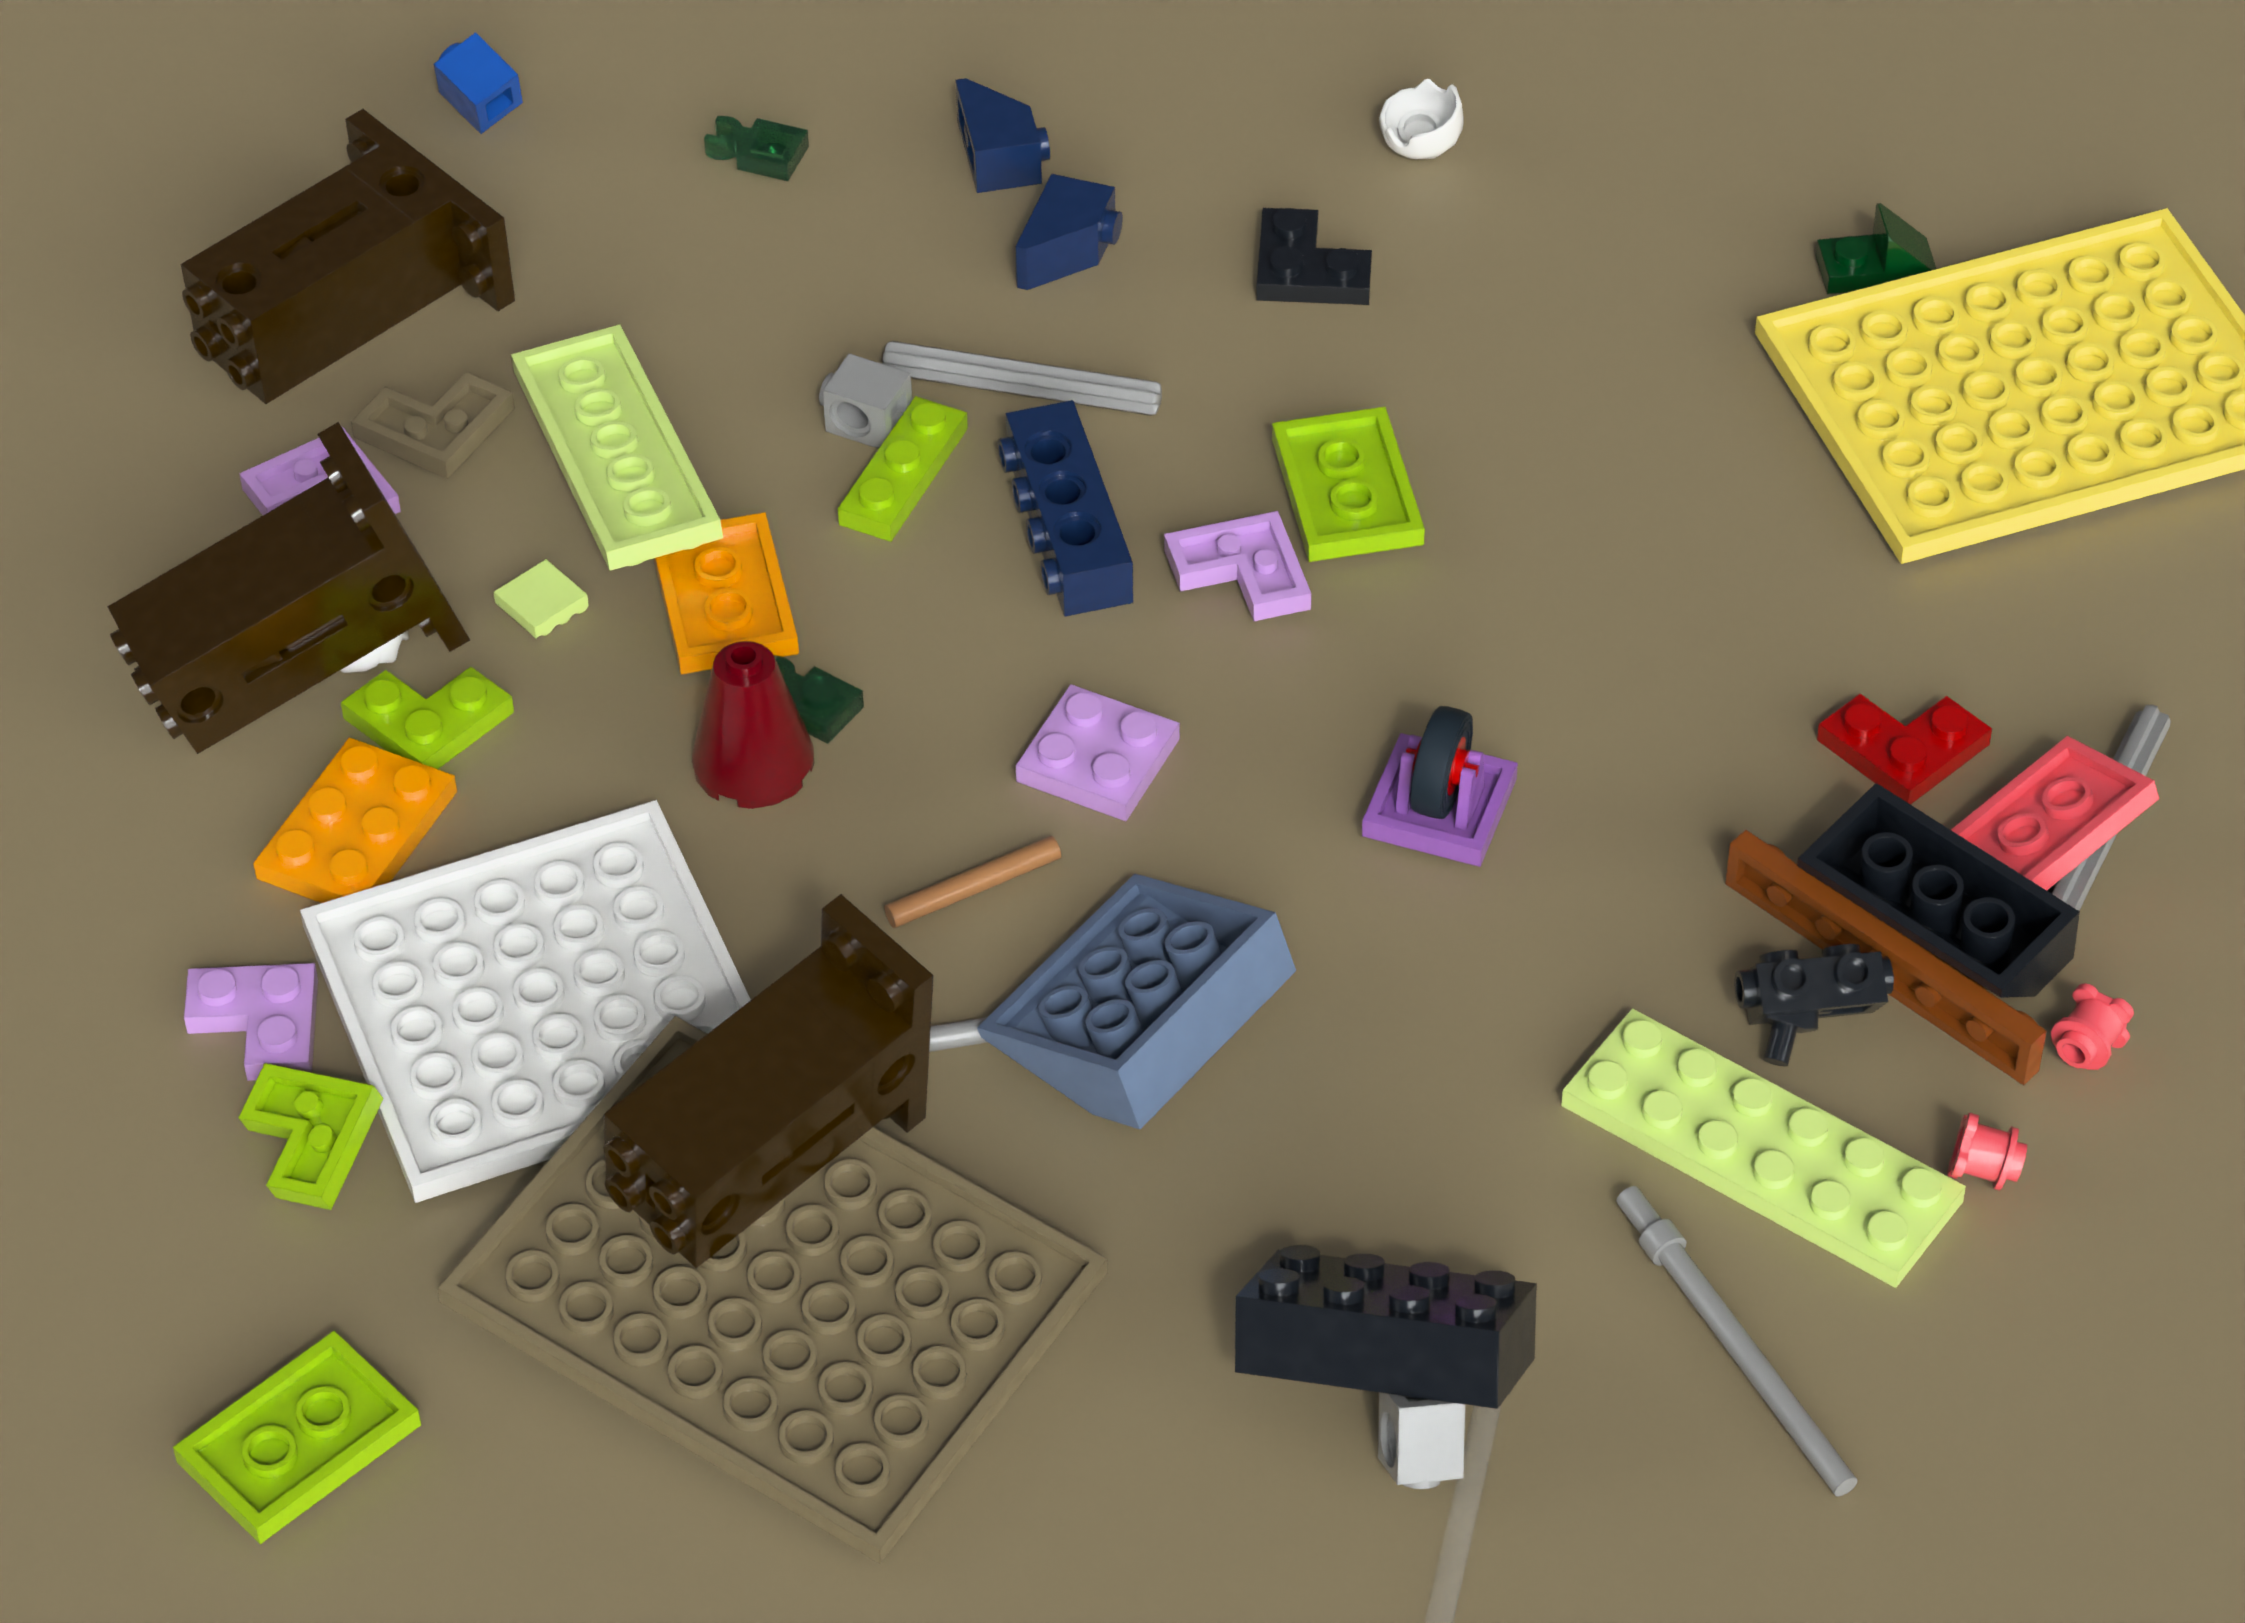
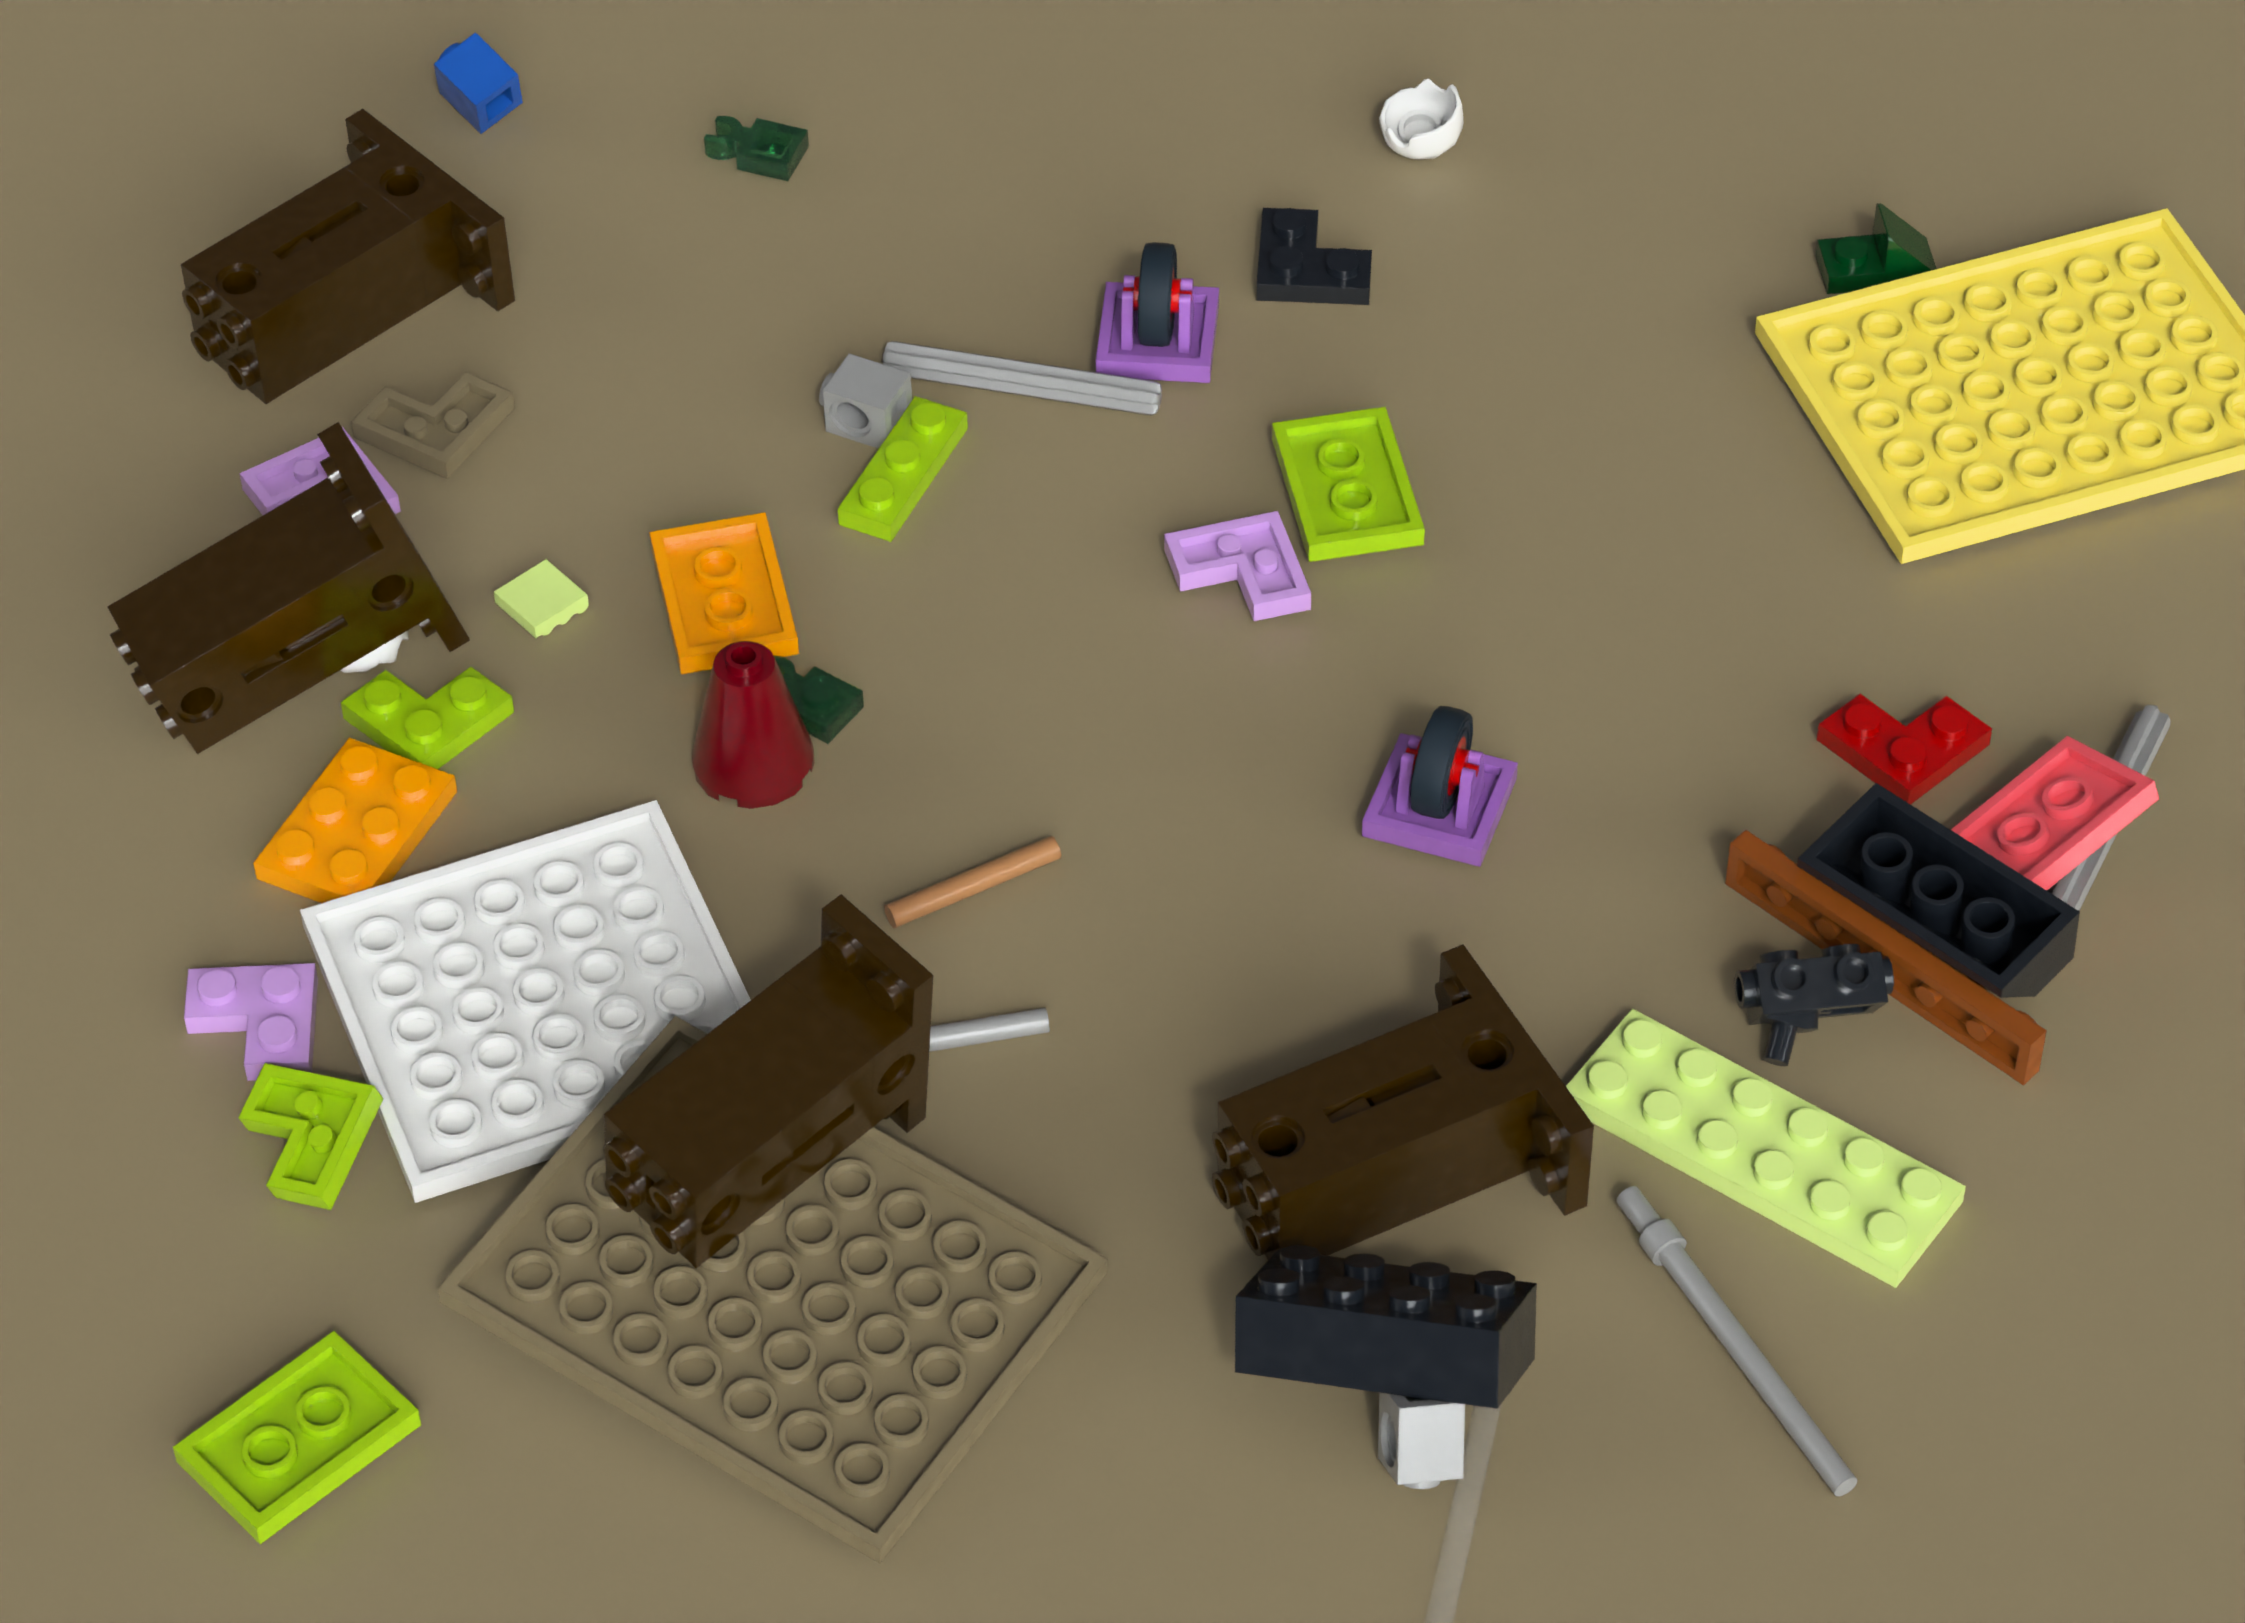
(616, 447): yellowish green plate -> none
(999, 138): dark blue slope -> none
(1066, 231): dark blue slope -> none
(1067, 509): dark blue brick -> none
(1098, 752): lavender plate -> none
(1142, 997): sand blue slope -> none
(1158, 323): none -> medium lavender plate
(1402, 1126): none -> dark brown brick
(1987, 1152): coral brick -> none
(2092, 1028): coral brick -> none

